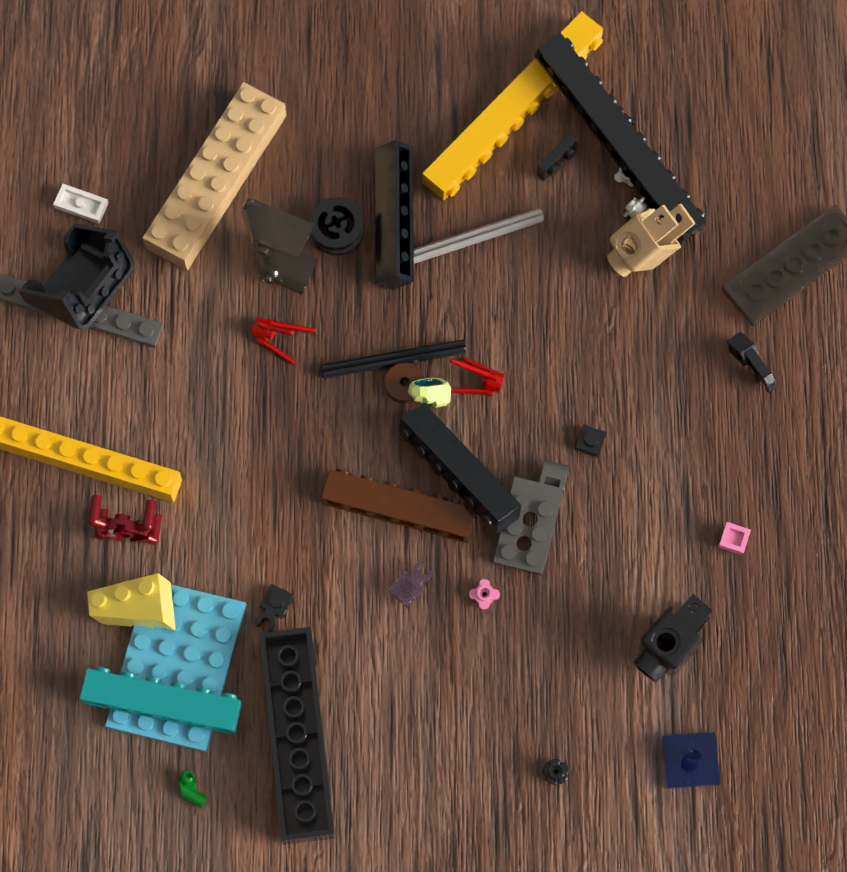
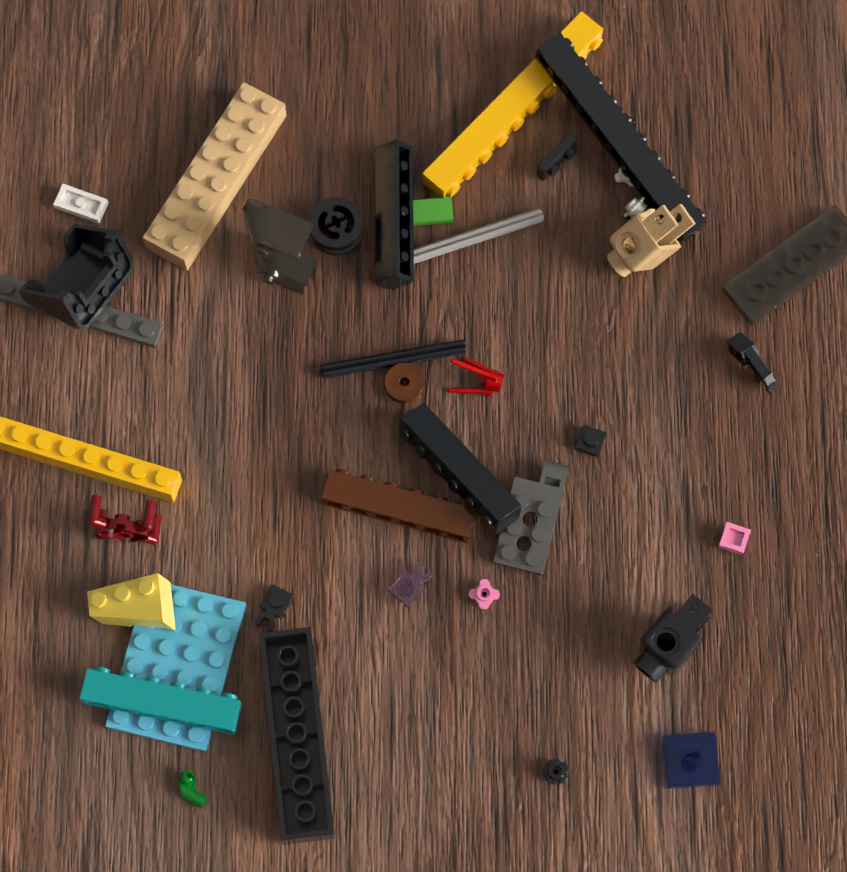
(266, 329): red plant -> none
(431, 391): yellowish green rock -> none
(432, 211): none -> bright green tile

